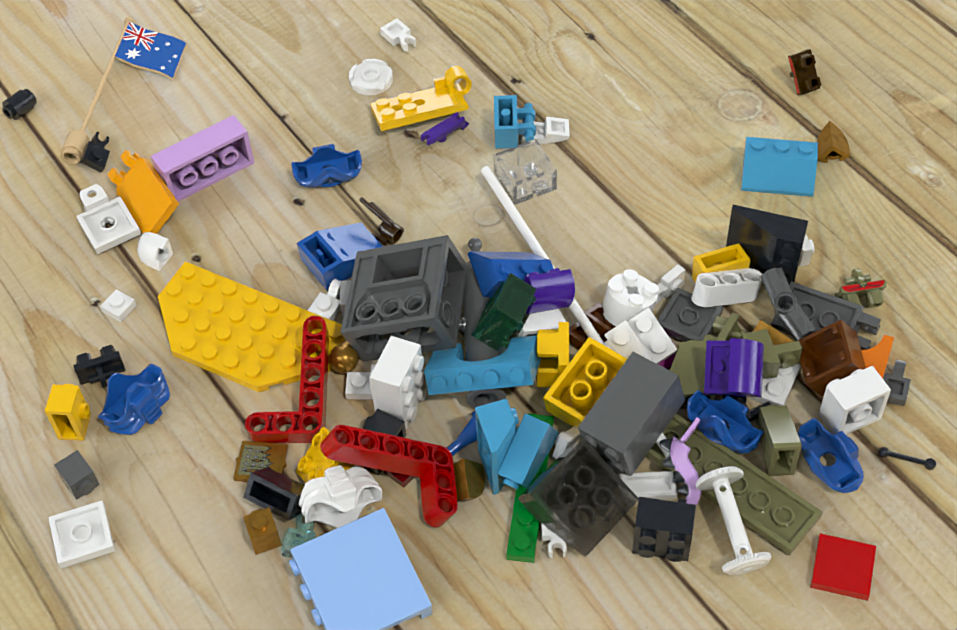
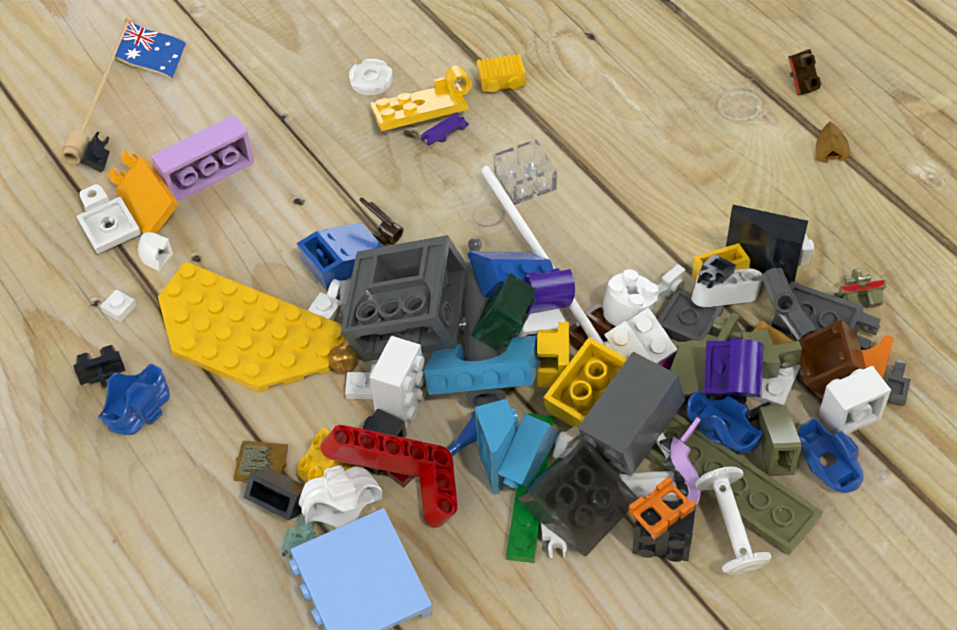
(19, 104): black brick -> none
(68, 412): yellow brick -> none
(77, 474): dark grey brick -> none
(81, 534): white plate -> none
(262, 530): pearl gold brick -> none
(308, 391): red beam -> none
(338, 165): blue piece -> none
(396, 33): white plate -> none
(469, 479): pearl gold brick -> none
(501, 73): none -> yellow brick
(506, 121): dark azure brick -> none
(551, 131): white slope -> none
(654, 501): none -> orange piece
(716, 269): none -> black plate
(779, 166): dark azure slope -> none
(843, 566): red tile -> none
(929, 463): black hinge -> none

